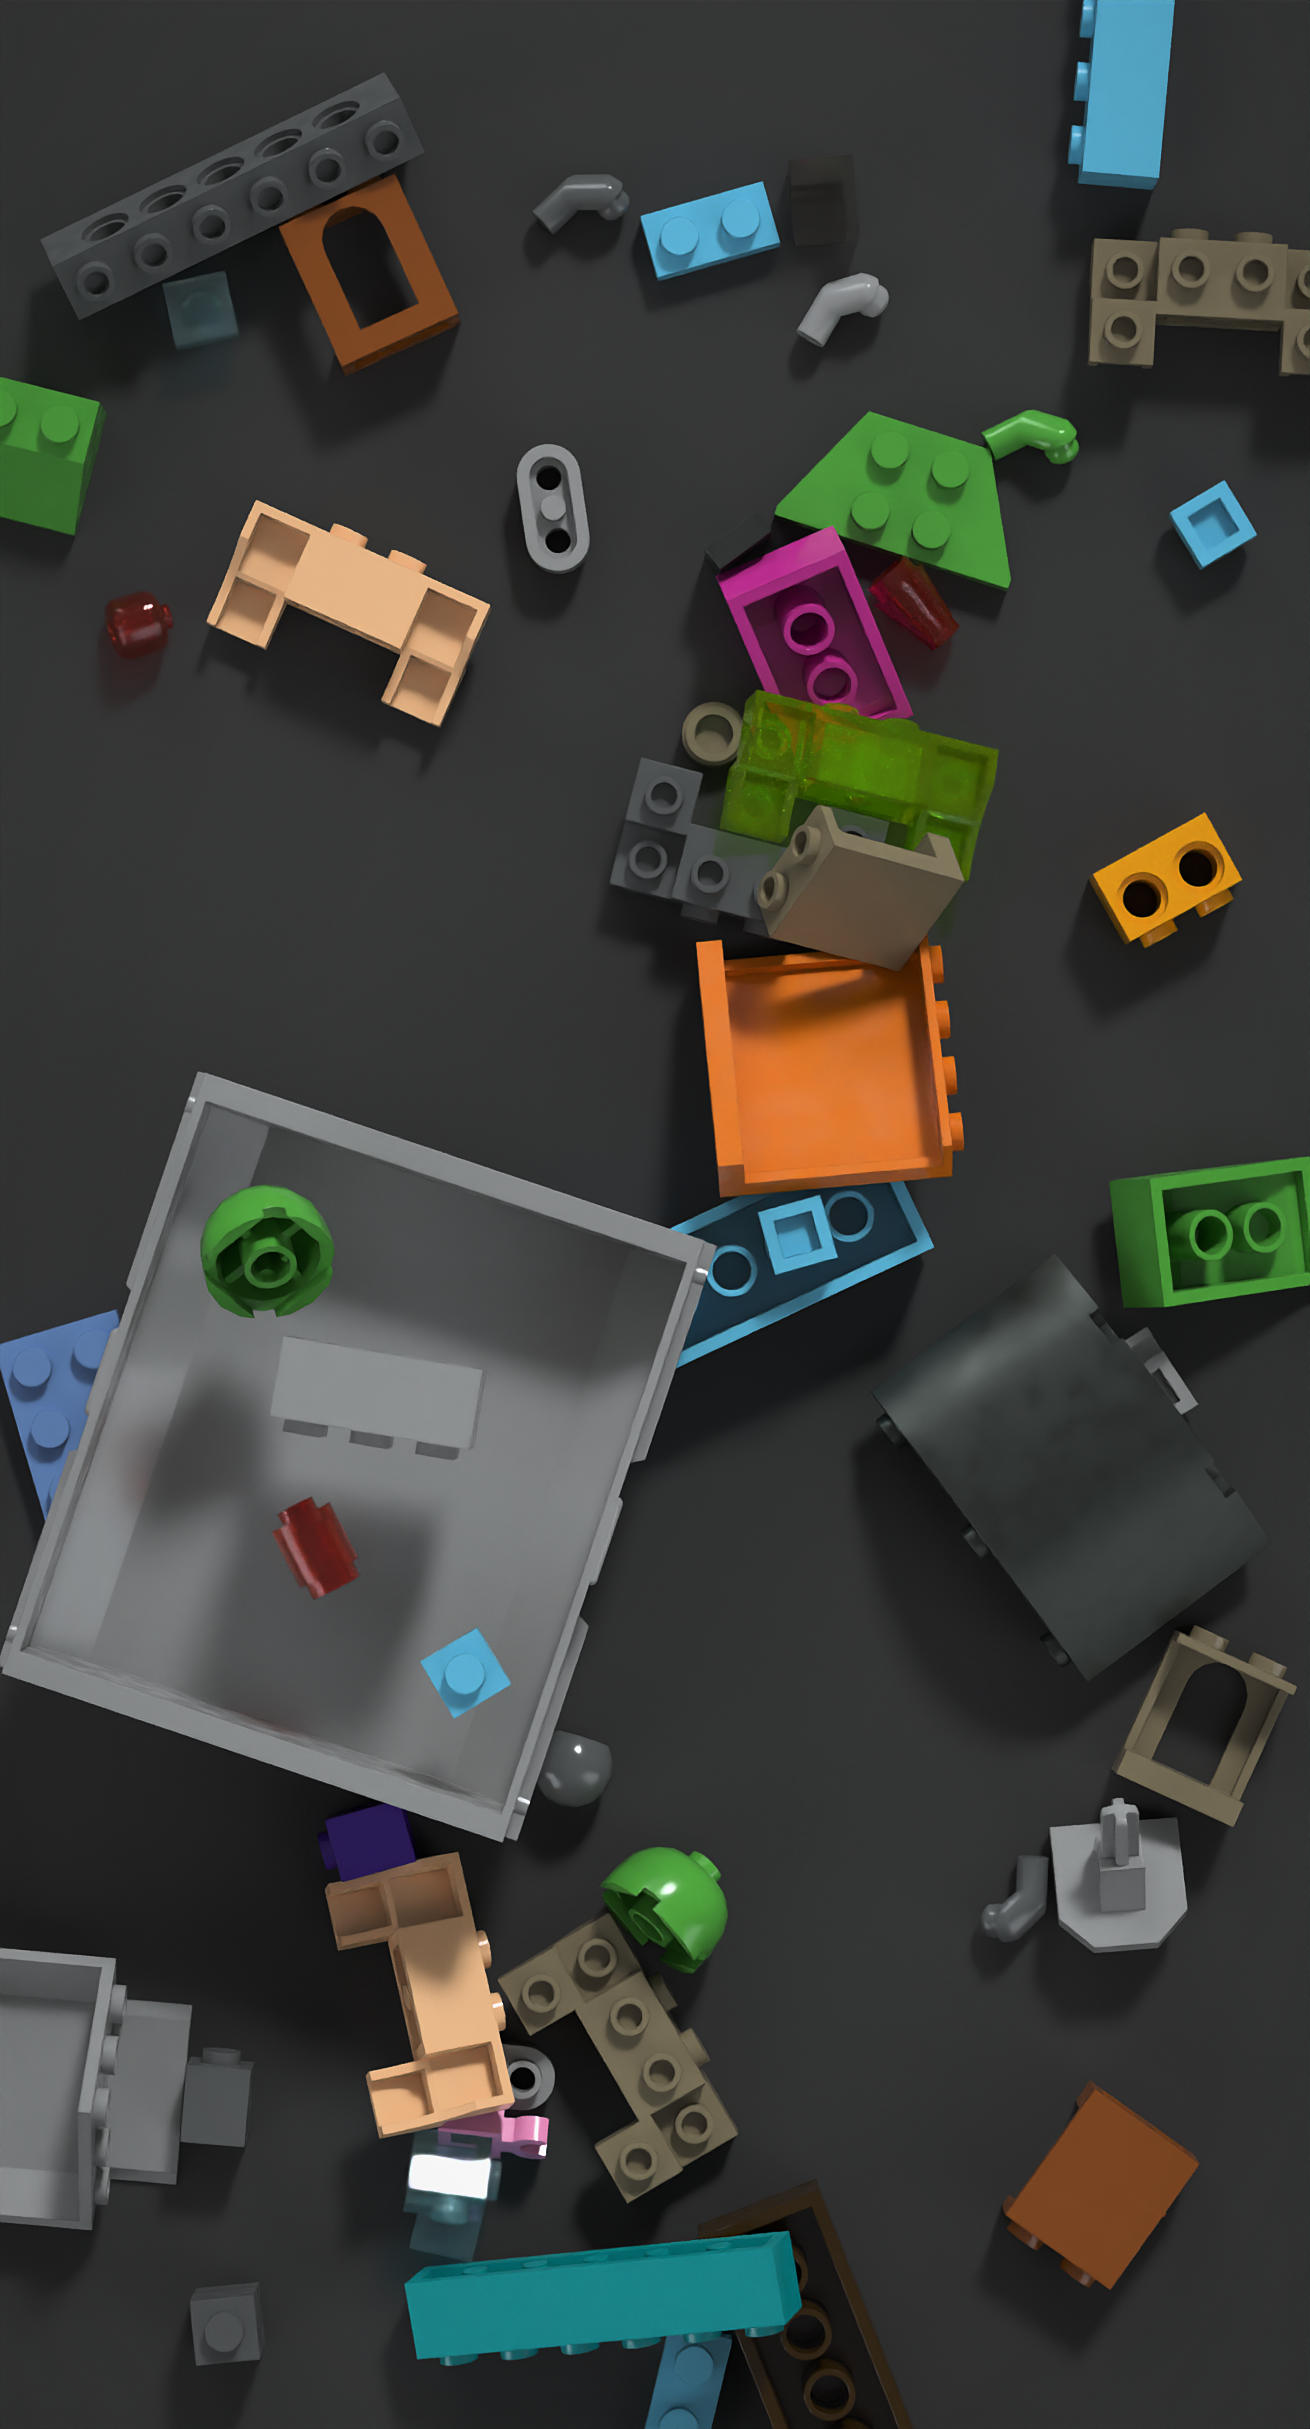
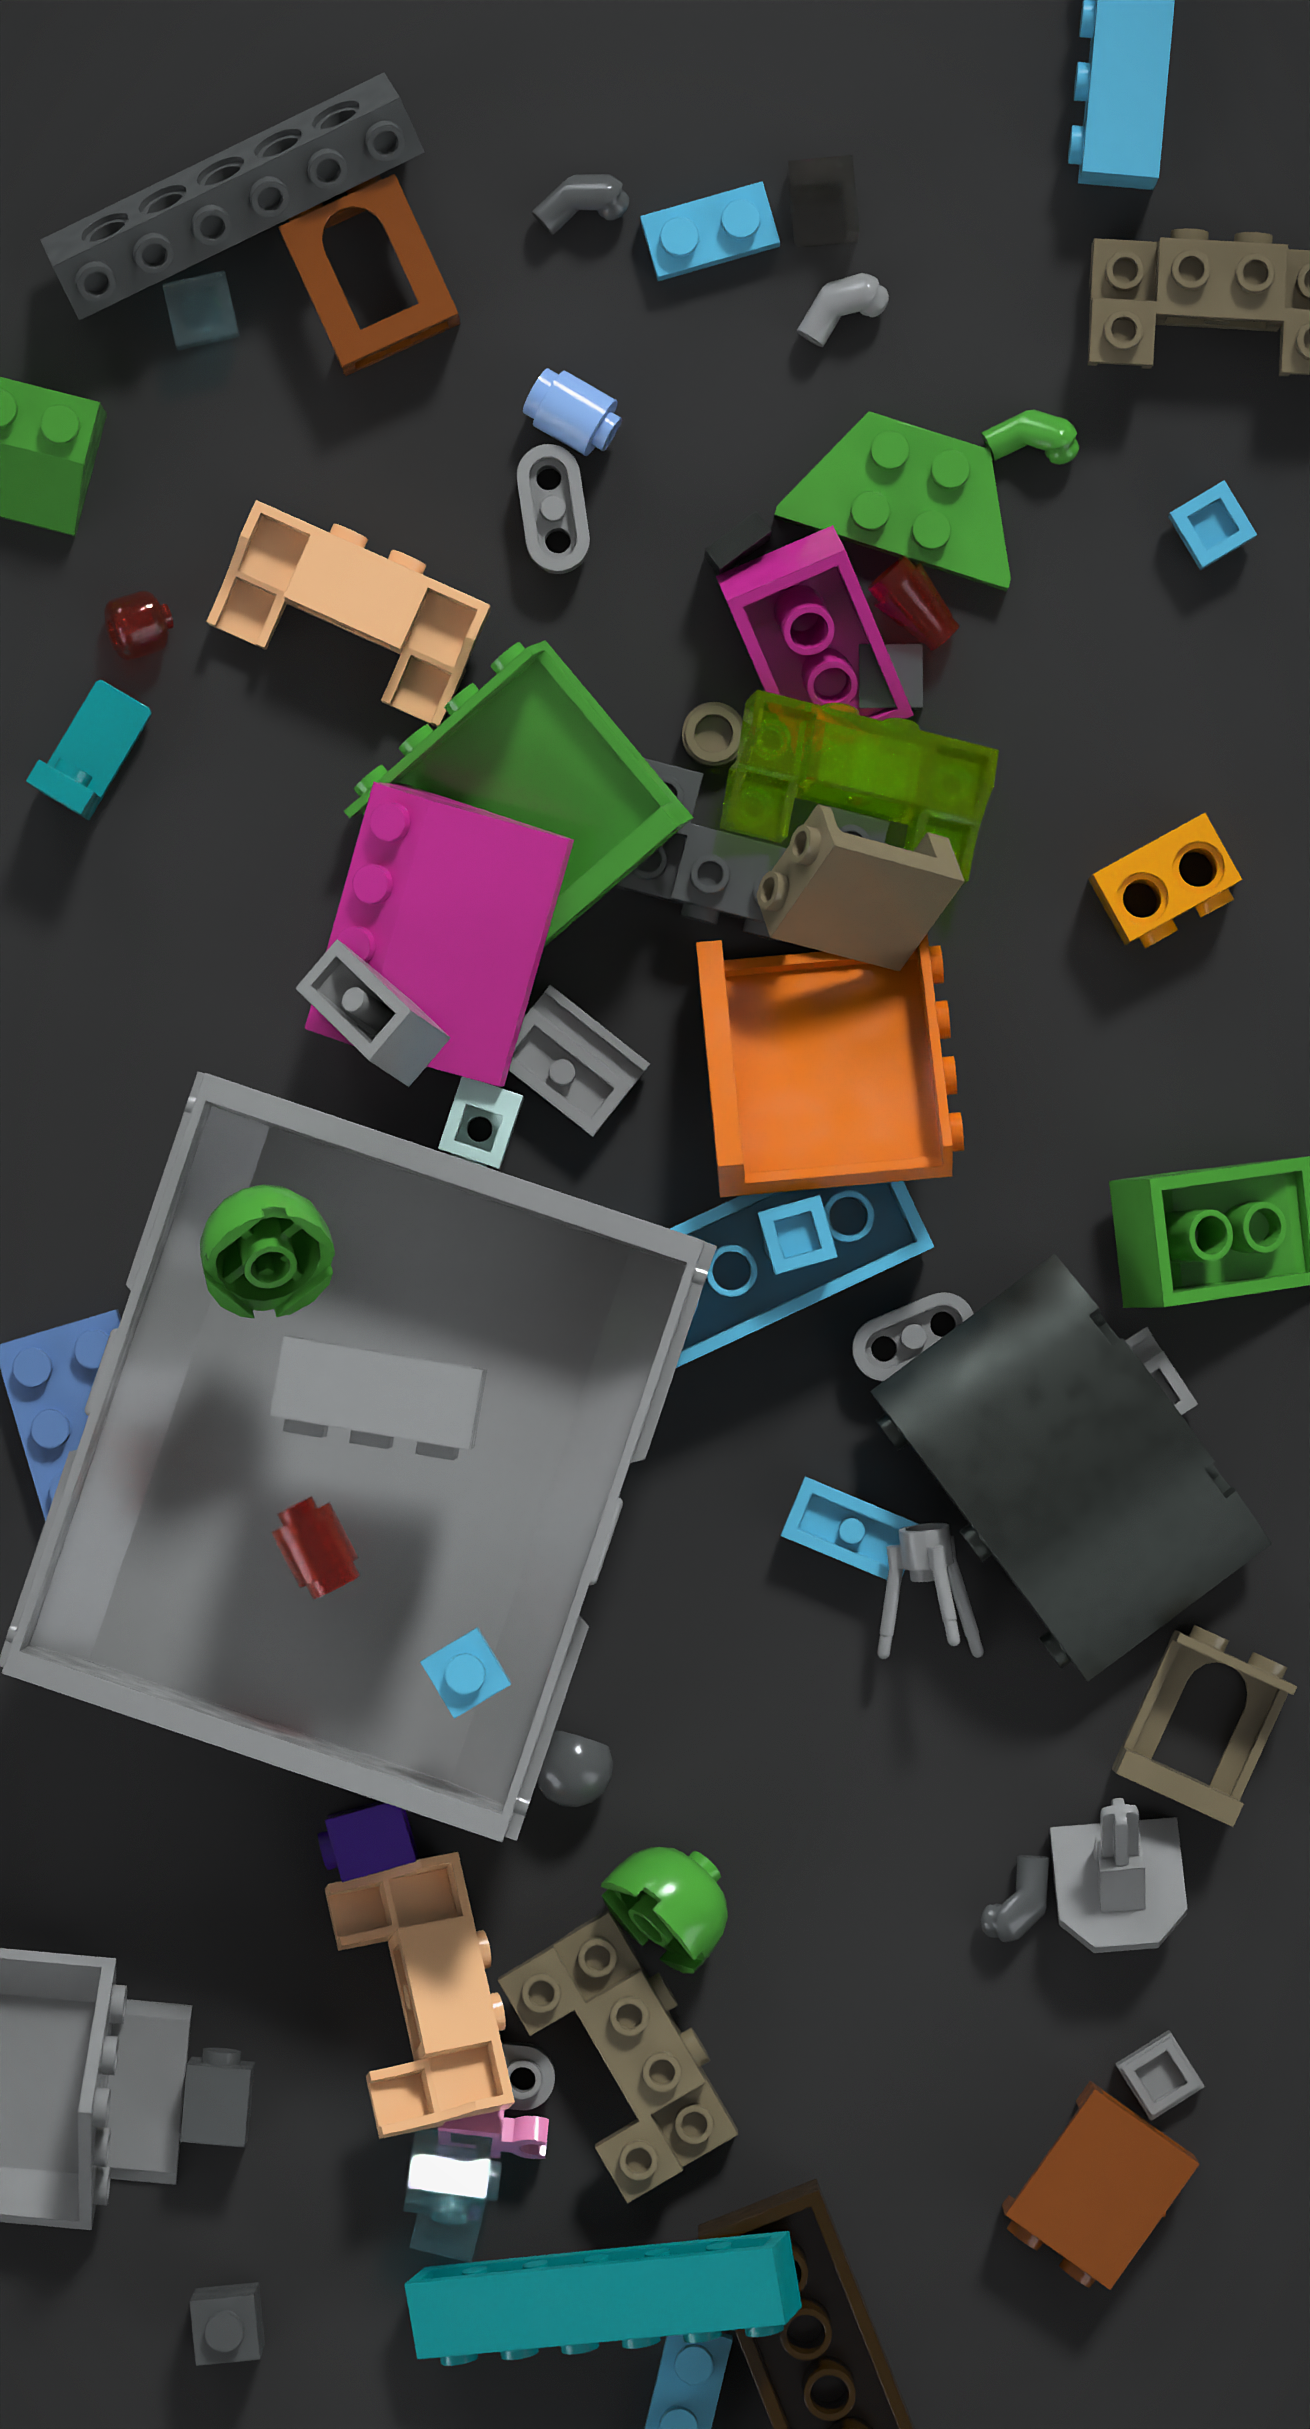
(91, 750): none -> teal bracket
(372, 1013): none -> light grey slope
(451, 916): none -> dark pink slope
(487, 1101): none -> light aqua brick
(548, 758): none -> bright green panel
(572, 411): none -> light blue brick
(574, 1061): none -> light grey plate
(843, 1527): none -> medium azure plate
(908, 1329): none -> light grey plate
(909, 668): none -> dark grey tile
(929, 1556): none -> light grey plant
(1160, 2075): none -> light grey tile

